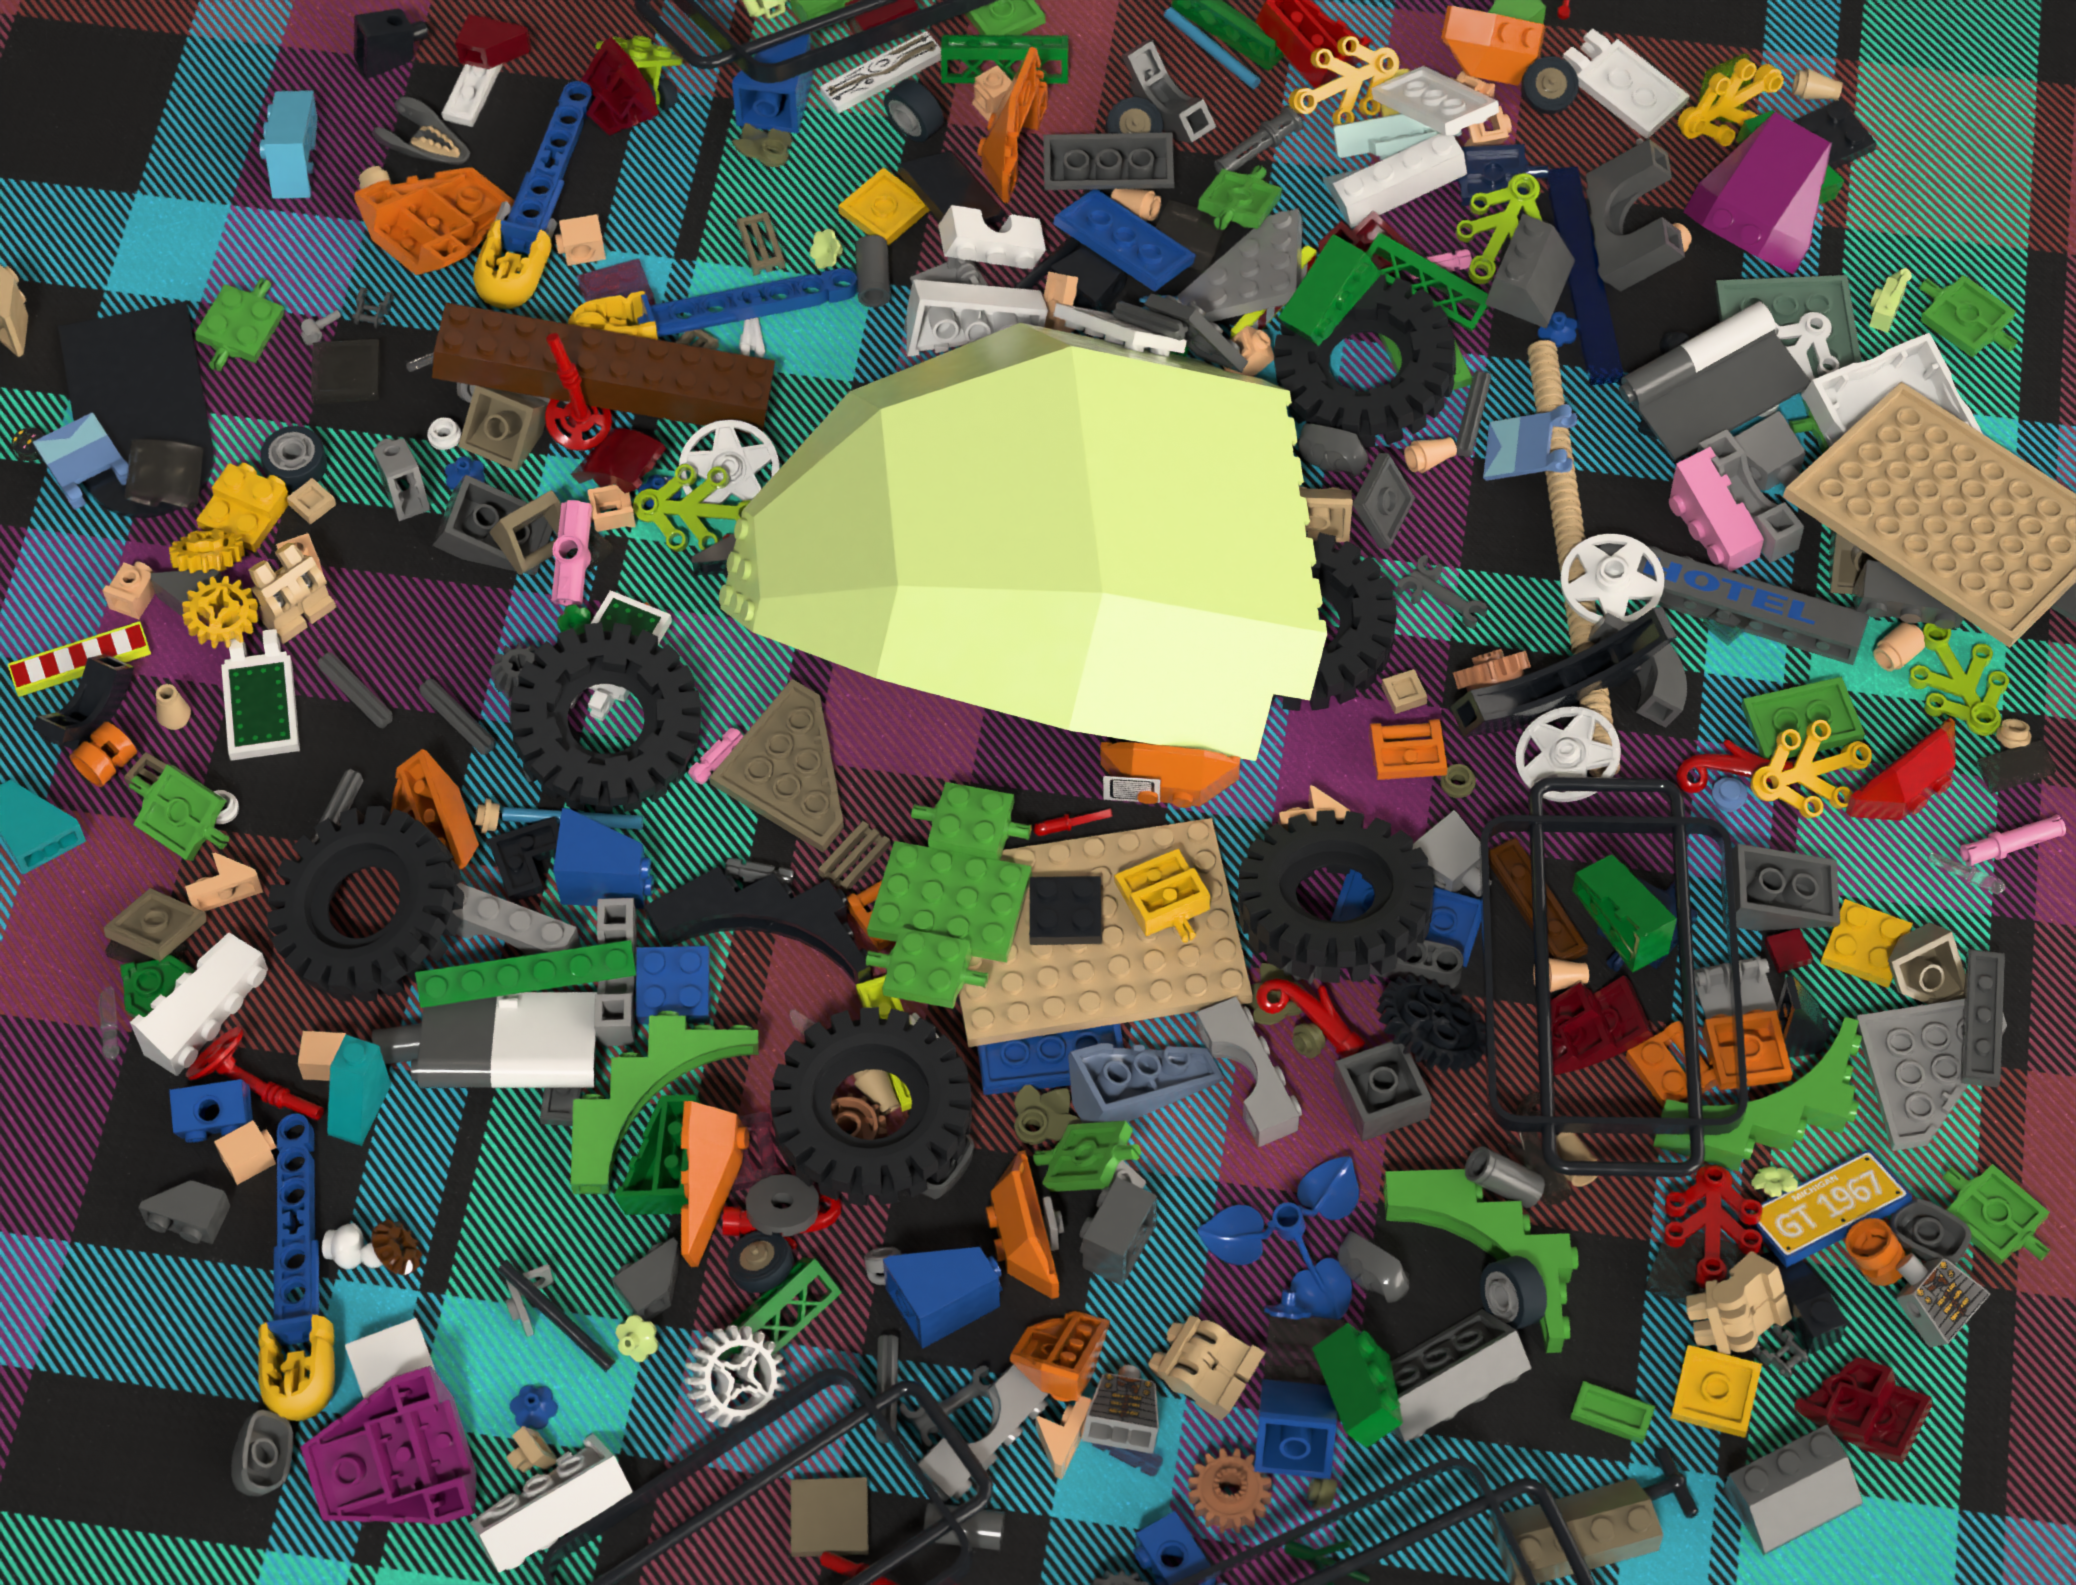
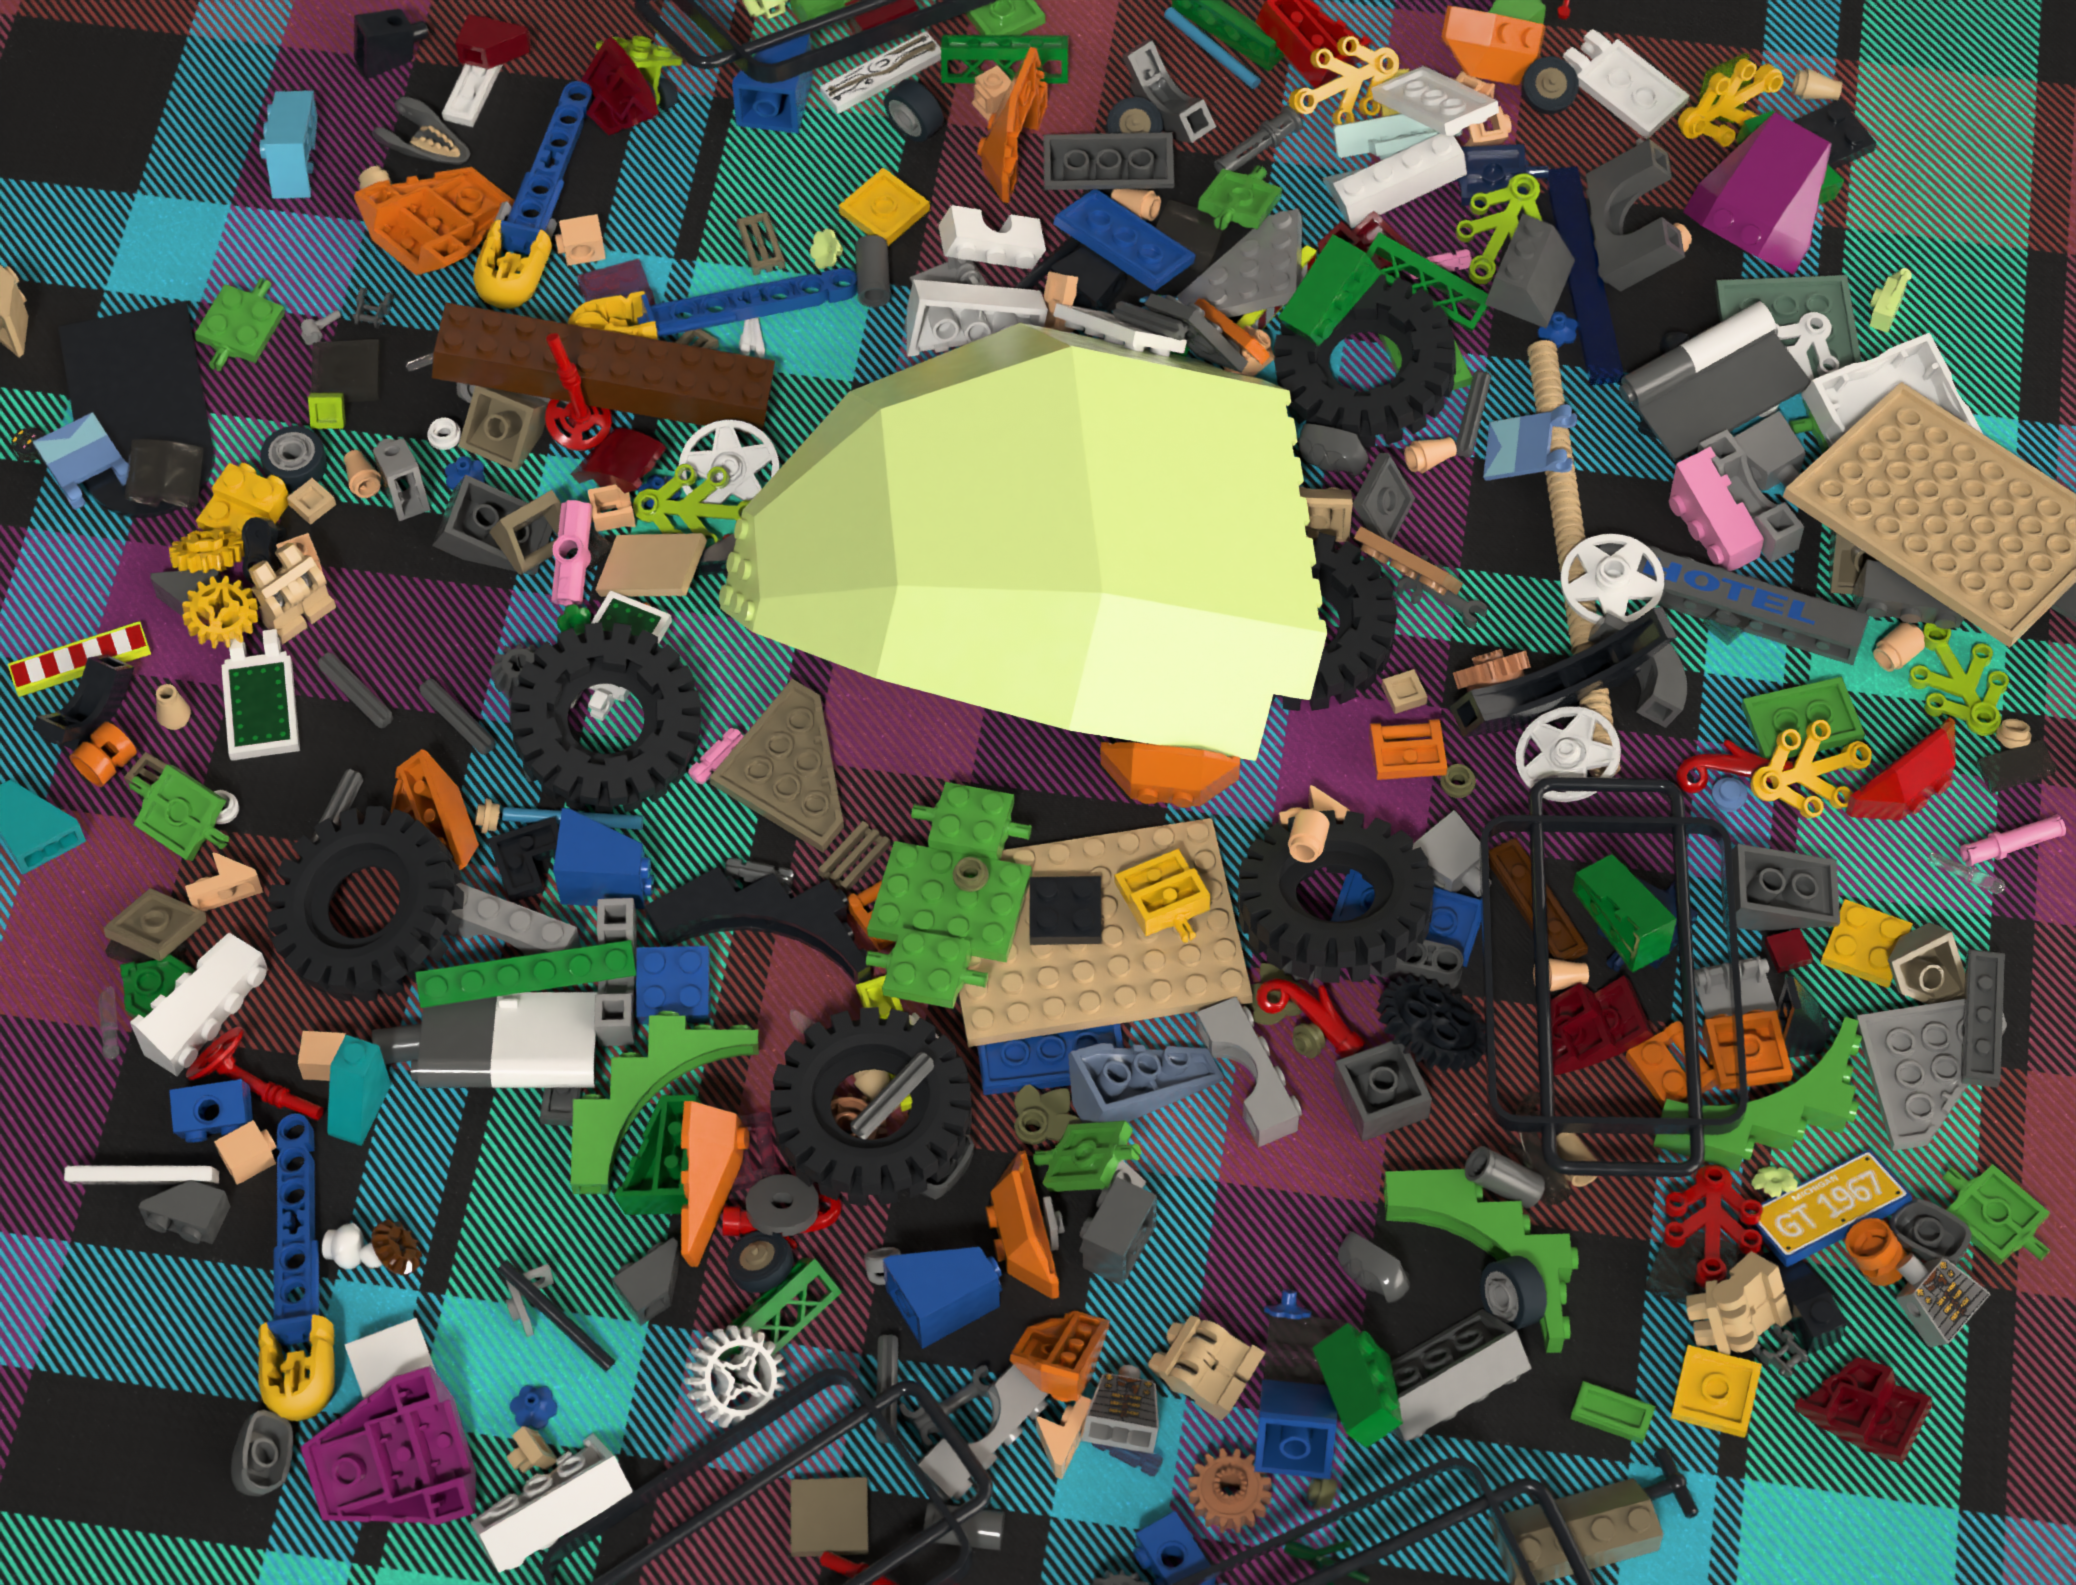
(130, 590): light nougat brick -> none
(141, 1174): none -> white tile
(260, 542): none -> black piece
(326, 410): none -> lime plate
(361, 475): none -> light nougat cone
(637, 1338): yellowish green plant -> none
(651, 564): none -> tan tile
(768, 148): olive plate -> none
(892, 1095): none -> dark grey axle
(944, 182): black tile -> none
(969, 866): none -> olive plate
(1065, 823): red piece -> none
(1127, 788): white sticker -> none
(1234, 332): none -> orange tile
(1308, 835): none -> light nougat brick
(1327, 1189): blue plant -> none
(1407, 563): none -> medium nougat plate
(1794, 1489): slope -> none
(1968, 315): bright green plate -> none

